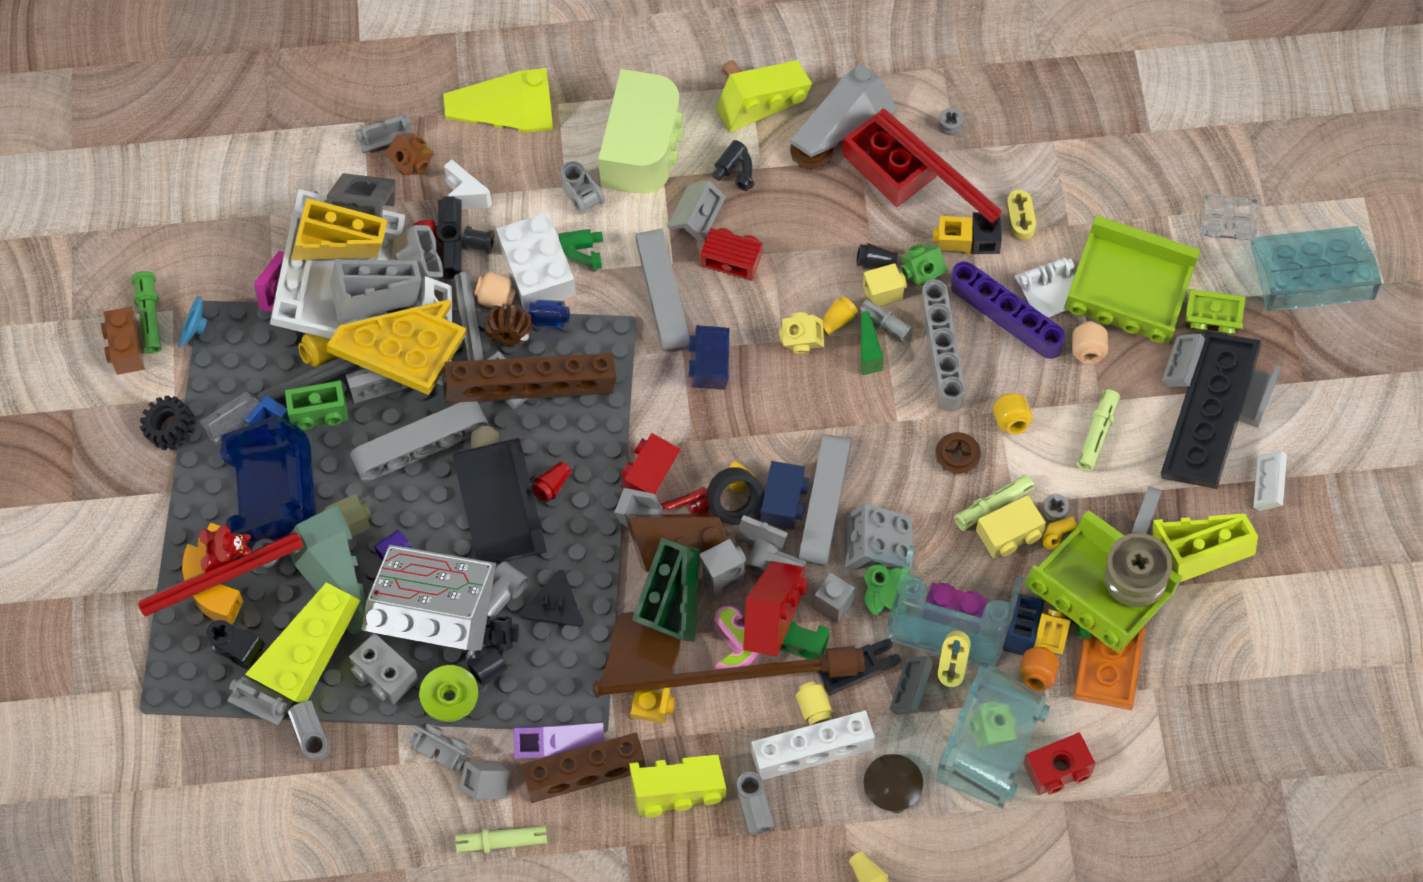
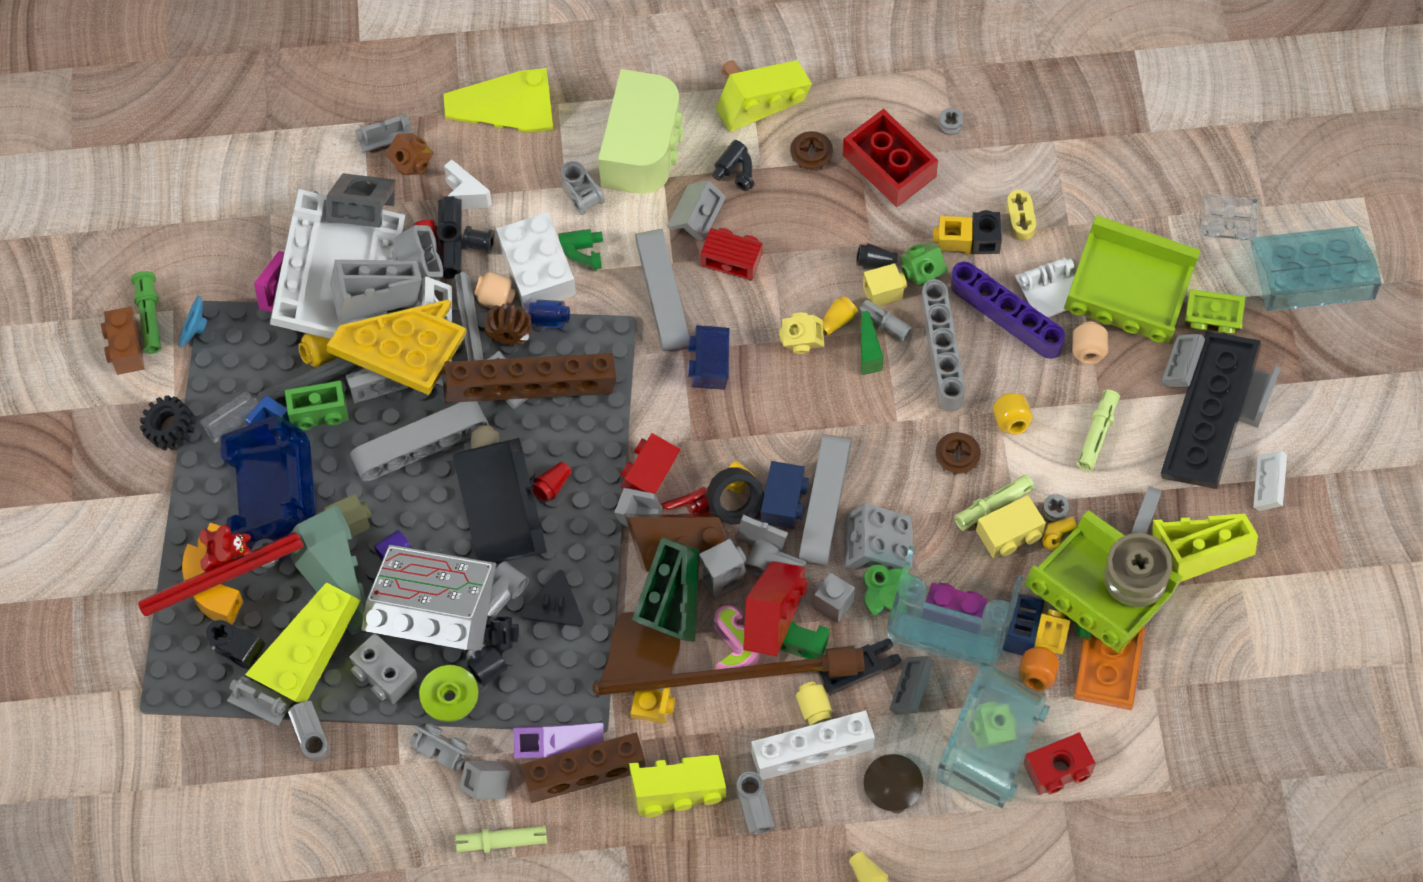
(337, 233): yellow wedge -> none
(845, 109): light grey wedge -> none
(938, 165): red axle -> none
(948, 657): light yellow beam -> none

